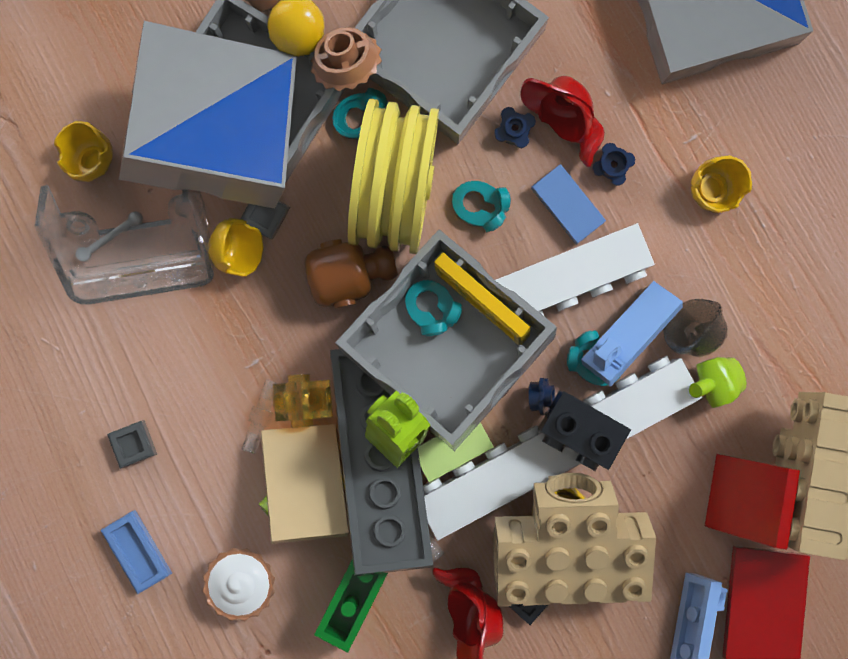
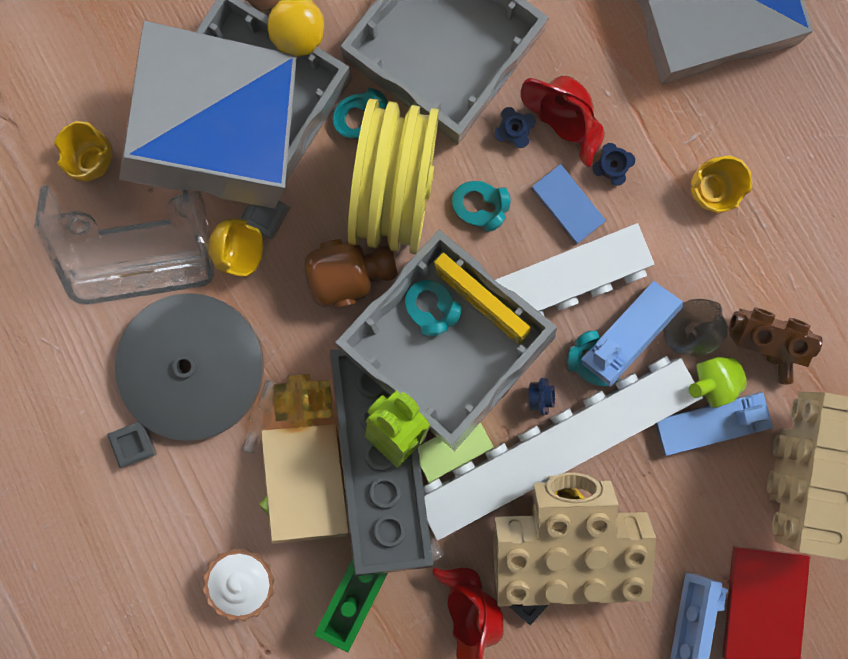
(84, 254): light grey hinge -> none
(136, 551): medium blue tile -> none
(223, 371): none -> dark grey dish
(345, 58): nougat piece -> none
(583, 430): black brick -> none
(713, 425): none -> light blue hinge
(752, 500): red tile -> none
(780, 340): none -> reddish brown brick

